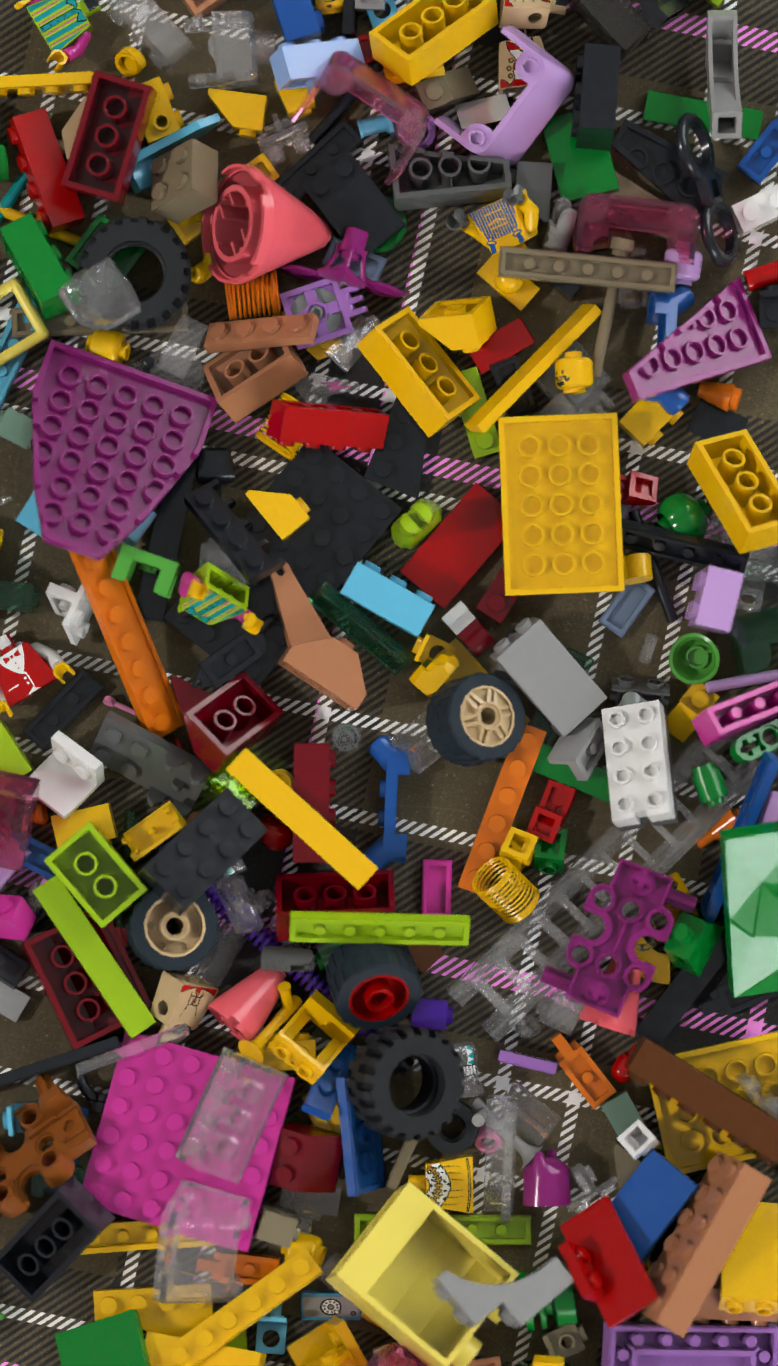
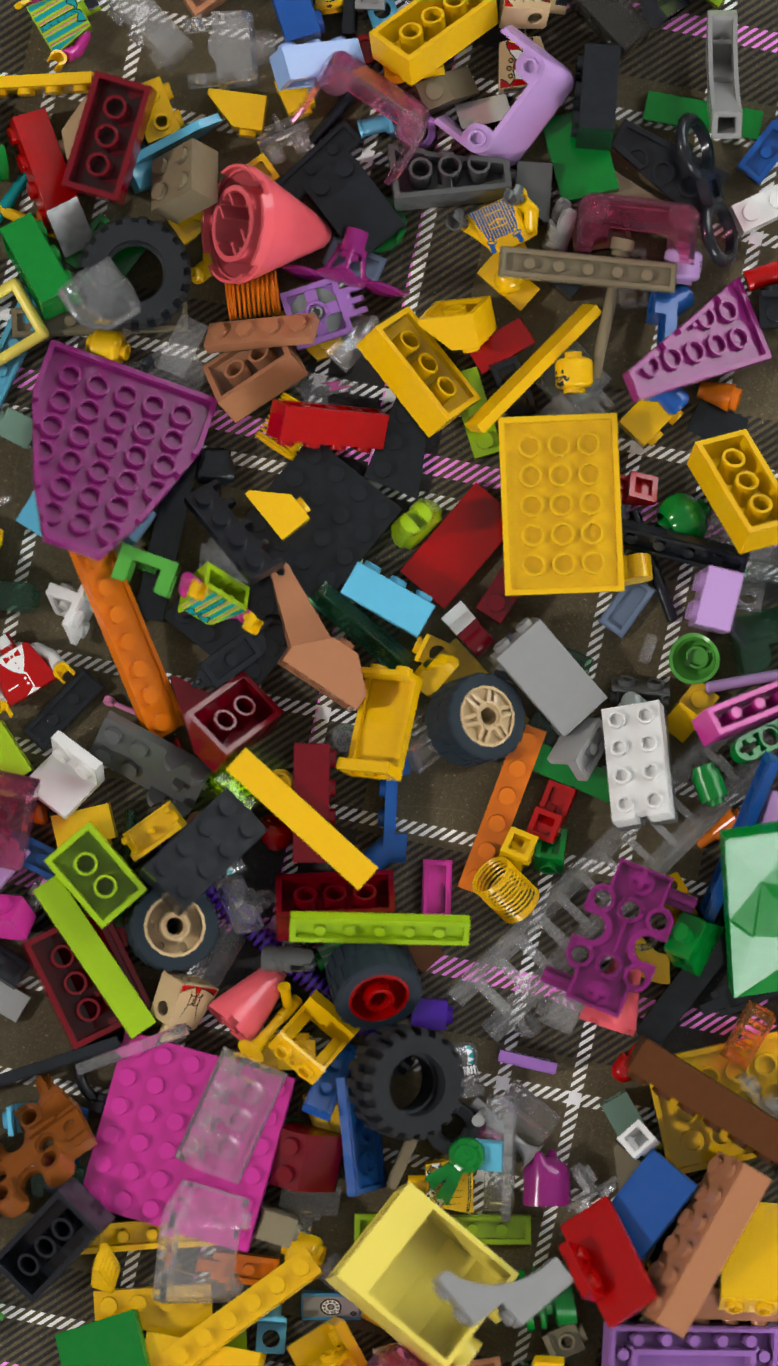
(70, 226): none -> flat silver sticker
(105, 1269): none -> yellow slope
(130, 61): yellow tile -> none
(383, 724): none -> yellow panel
(465, 1156): none -> green piece
(493, 1155): none -> medium azure tile
(582, 1071): orange hinge -> none
(745, 1018): none -> clear orange slope

